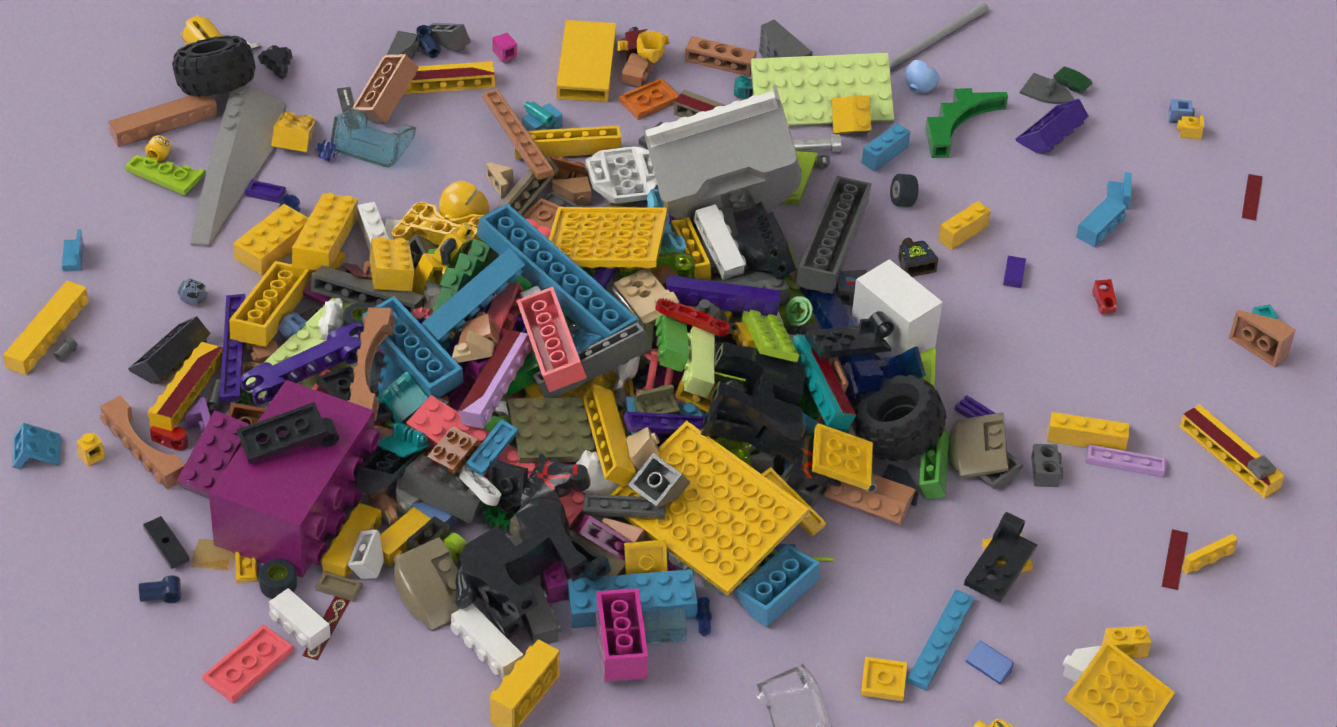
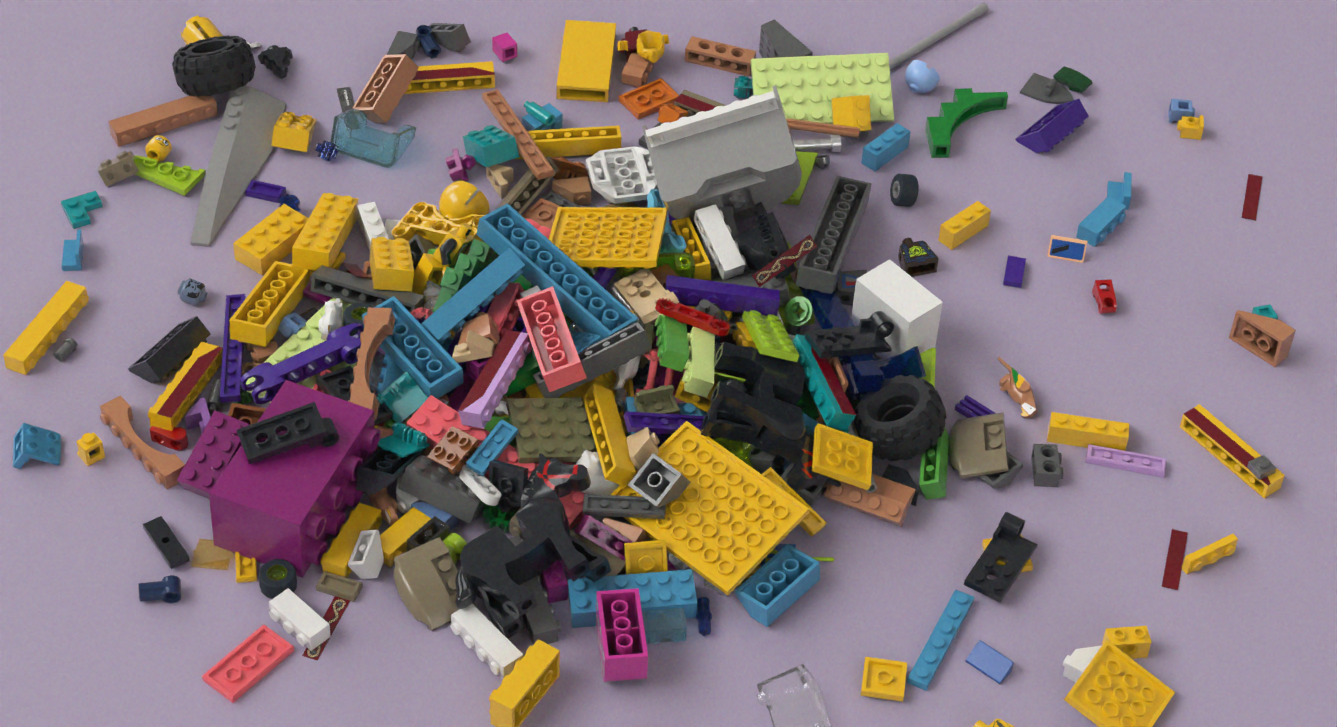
(77, 208): none -> teal plate
(118, 168): none -> dark tan bracket
(459, 165): none -> magenta hips
(490, 146): none -> teal brick
(671, 113): none -> orange brick
(786, 258): none -> sticker
(823, 128): none -> nougat axle
(1018, 390): none -> nougat animal
(1067, 248): none -> slope

